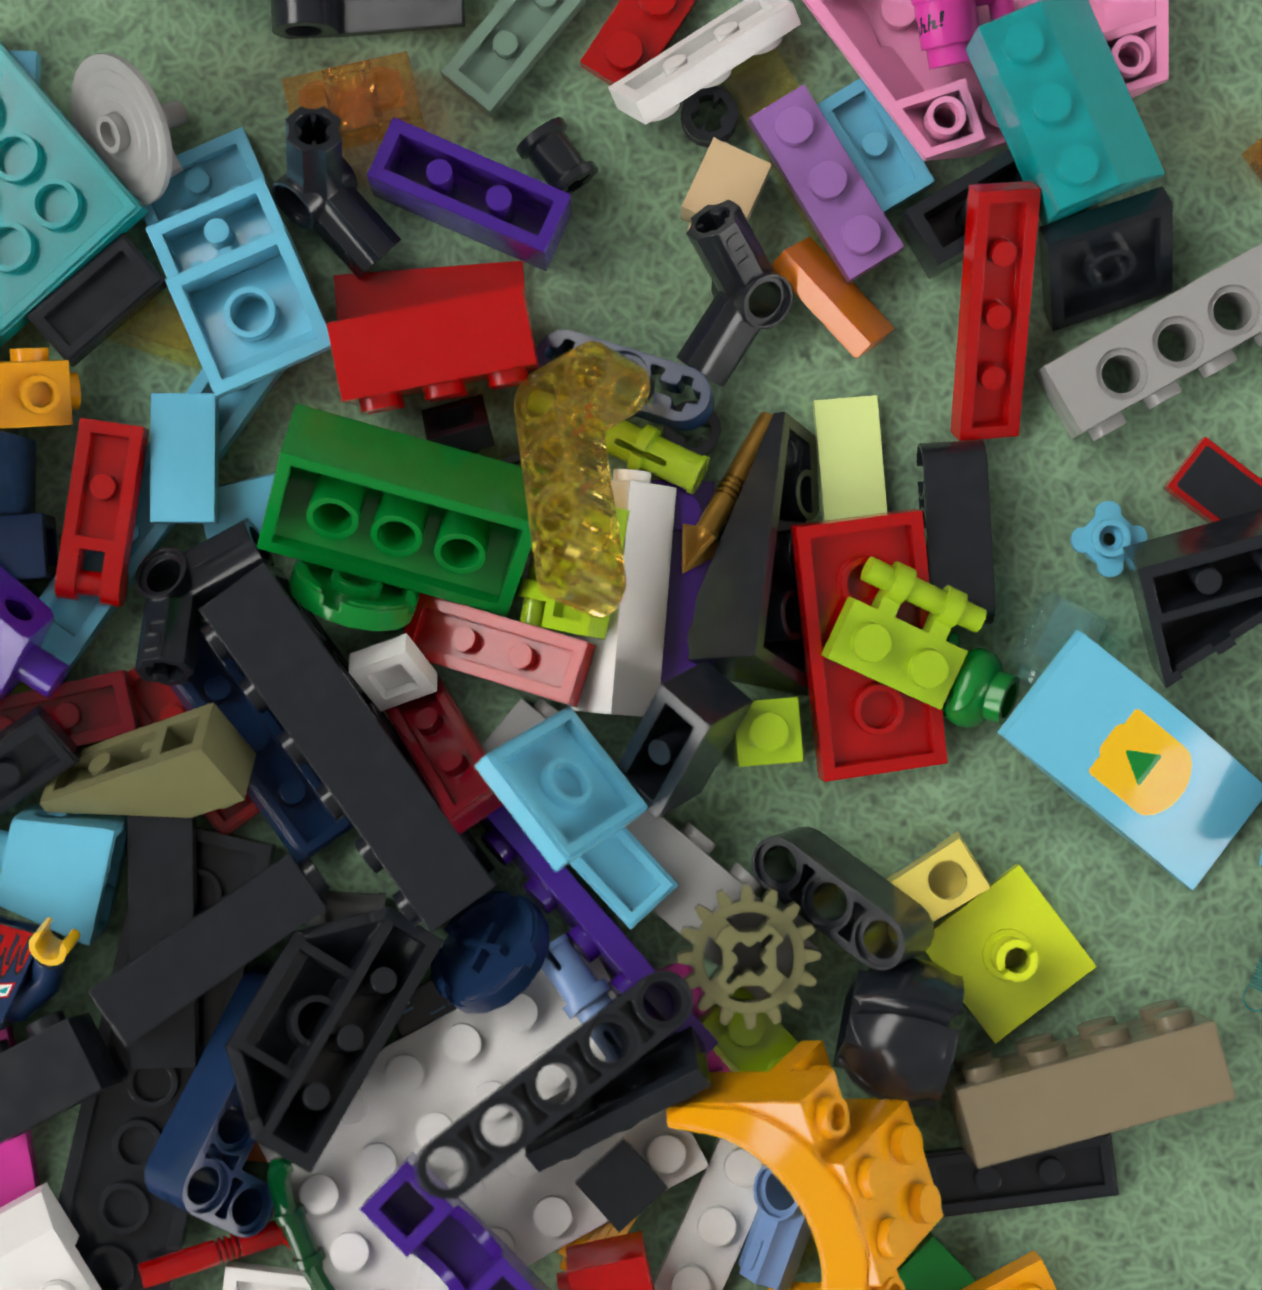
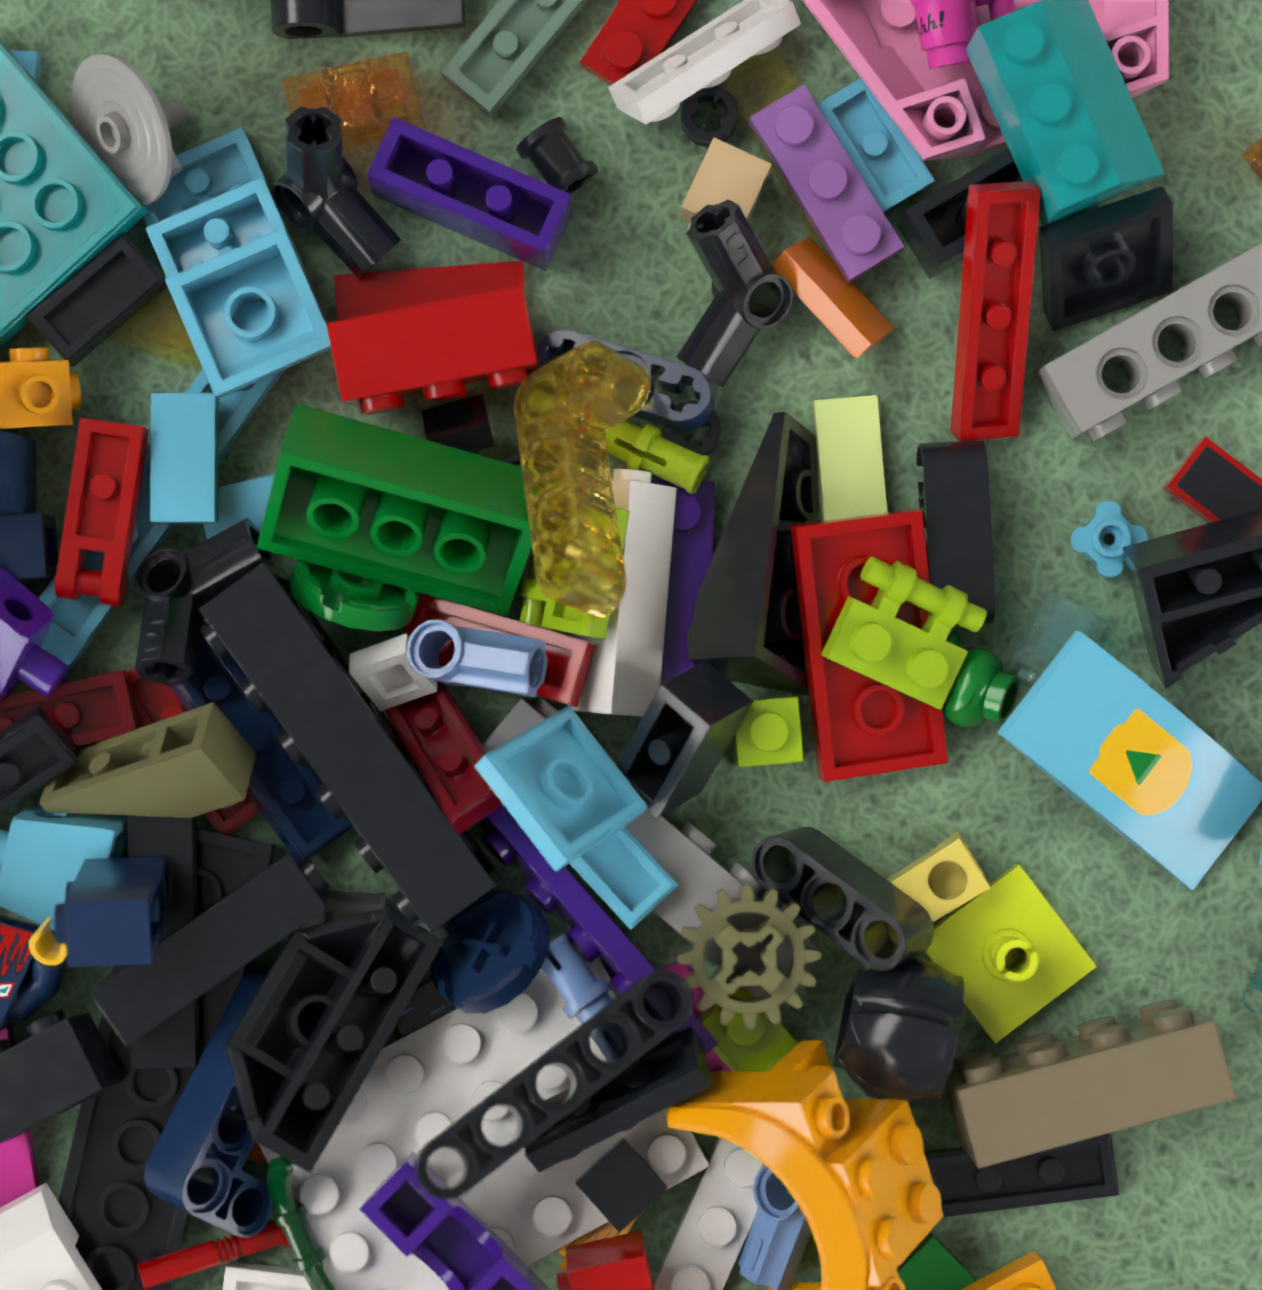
(113, 912): none -> dark blue brick
(479, 658): none -> medium blue piece
(700, 541): pearl gold piece -> none

